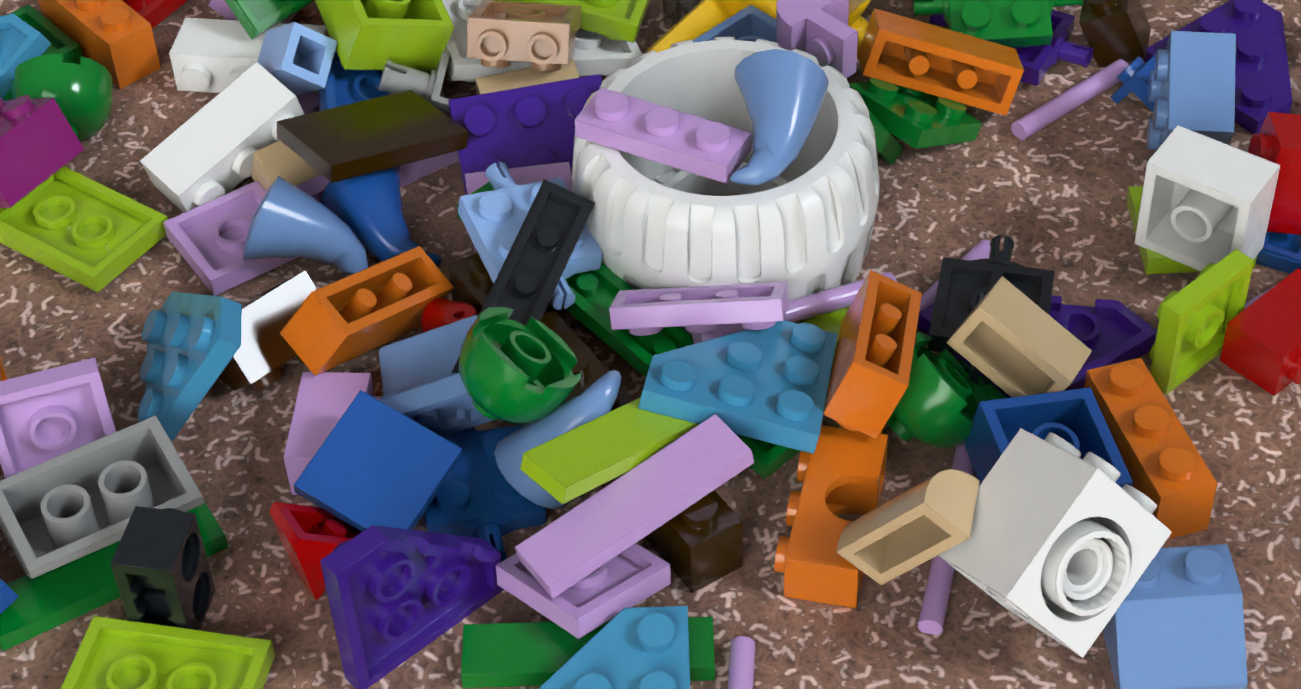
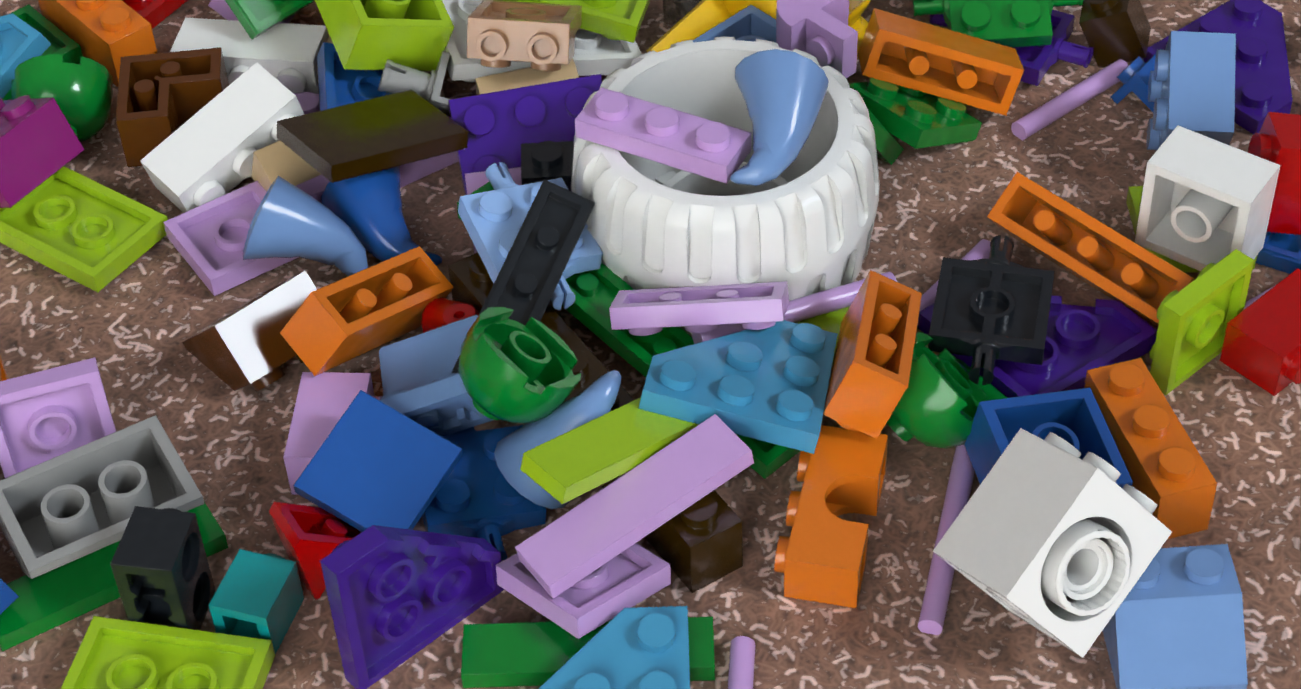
(163, 93): none -> reddish brown brick
(185, 354): dark azure plate -> none
(257, 597): none -> teal brick
(297, 57): light blue brick -> none
(547, 161): none -> black plate
(912, 526): tan brick -> none
(1018, 344): tan brick -> none
(1086, 247): none -> orange brick

